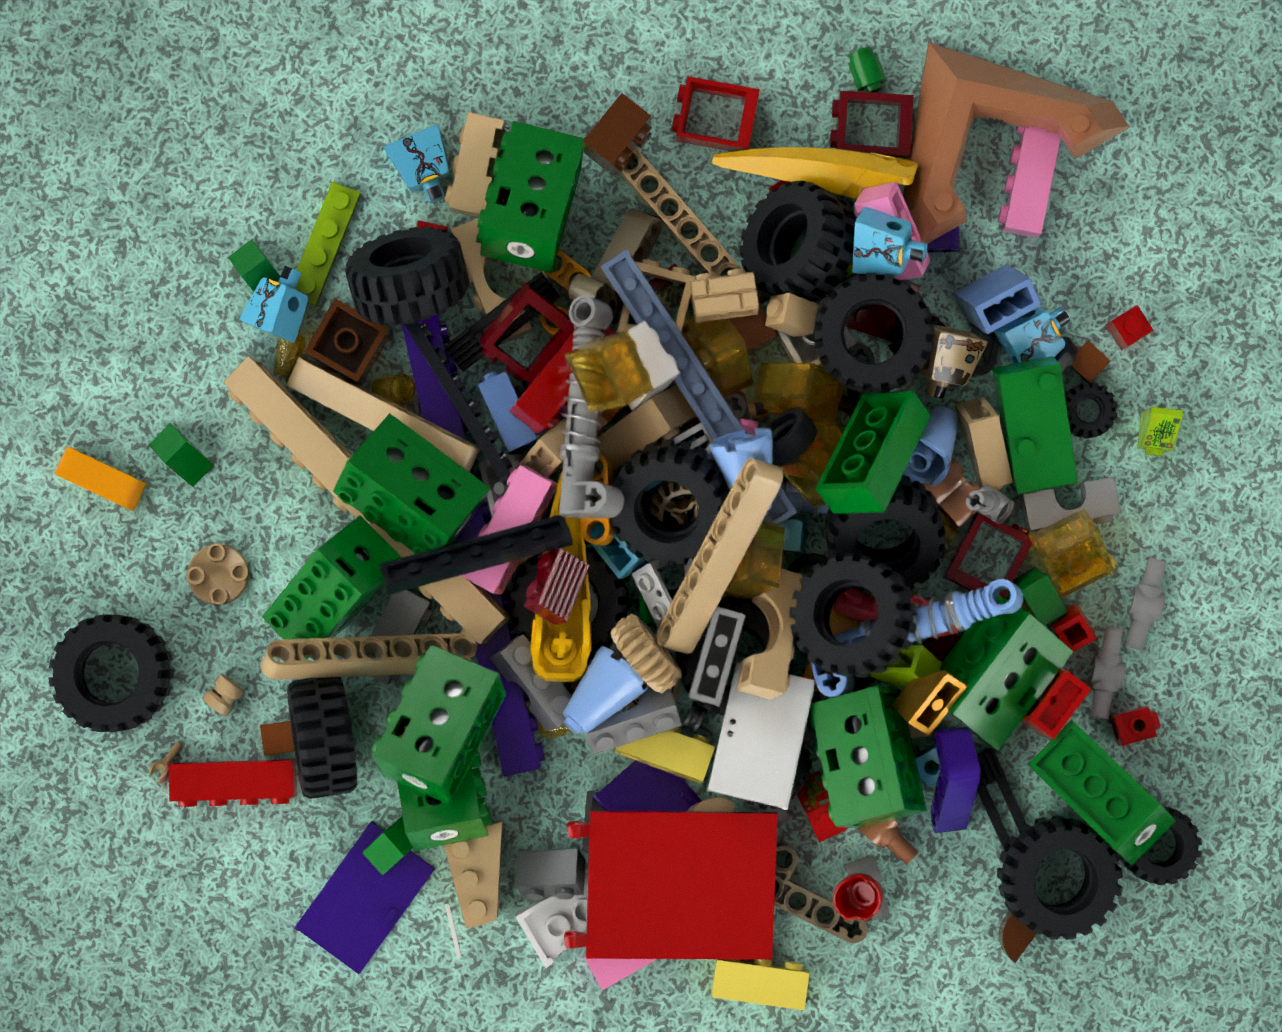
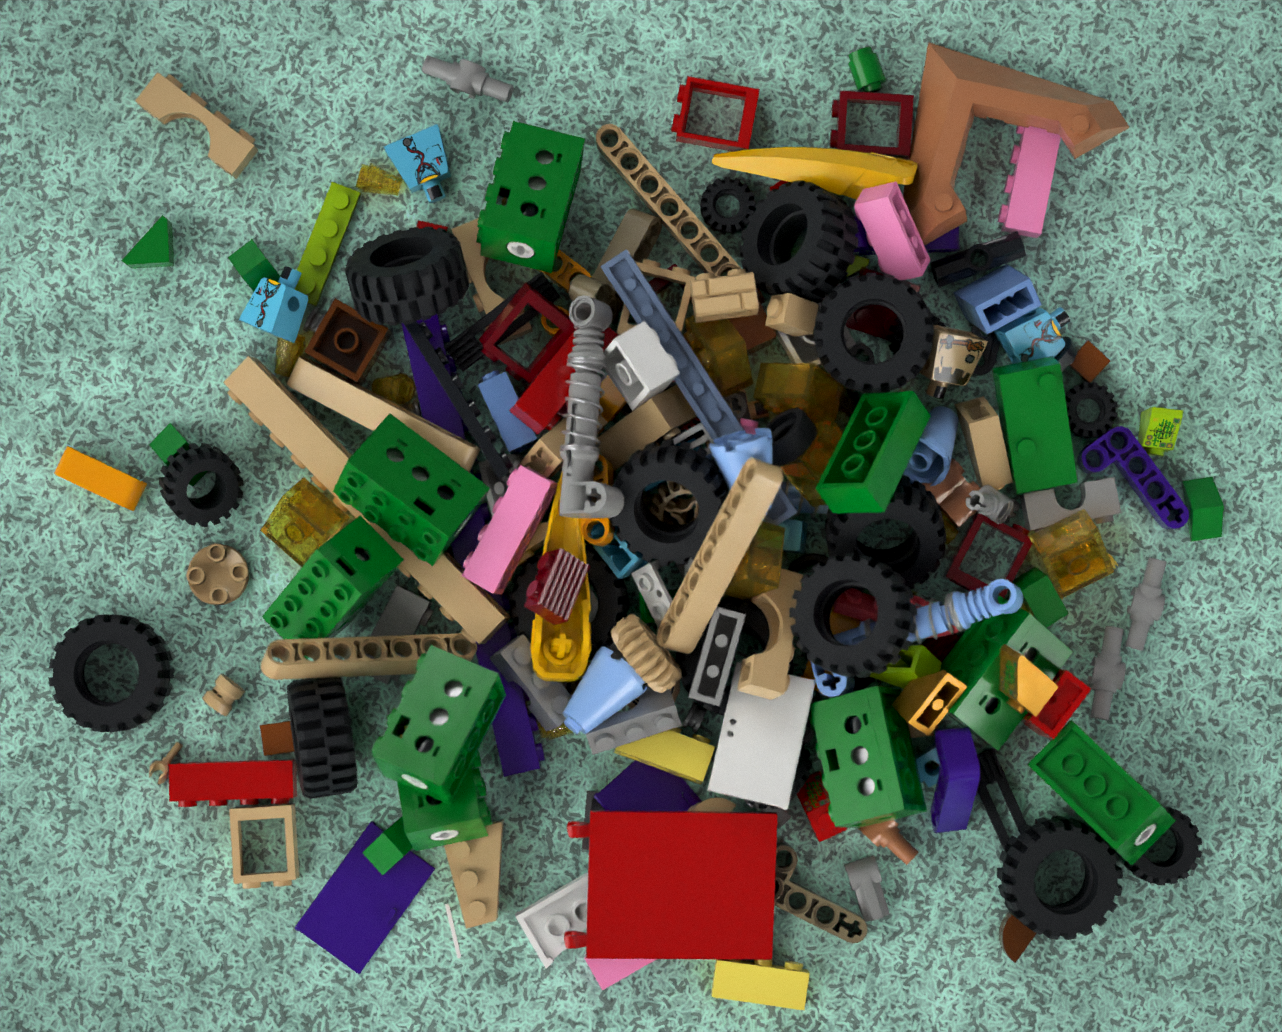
(154, 248): none -> green slope
(168, 102): none -> tan arch
(217, 501): none -> black tyre
(254, 880): none -> tan window
(303, 521): none -> clear yellow brick
(314, 320): none -> dark grey bush
(377, 180): none -> clear yellow cone
(468, 78): none -> light grey pin
(475, 164): tan wedge -> none
(475, 554): black plate -> none
(550, 874): dark grey brick -> none
(609, 371): clear yellow piece -> none
(618, 134): reddish brown brick -> none
(727, 187): none -> black tyre
(858, 897): red hair -> none
(884, 244): medium azure torso -> none
(996, 253): none -> black piece
(1023, 682): none -> slope
(1074, 628): red brick -> none
(1123, 725): red brick -> none
(1129, 327): red brick -> none
(1138, 482): none -> dark purple beam
(1204, 508): none -> green slope

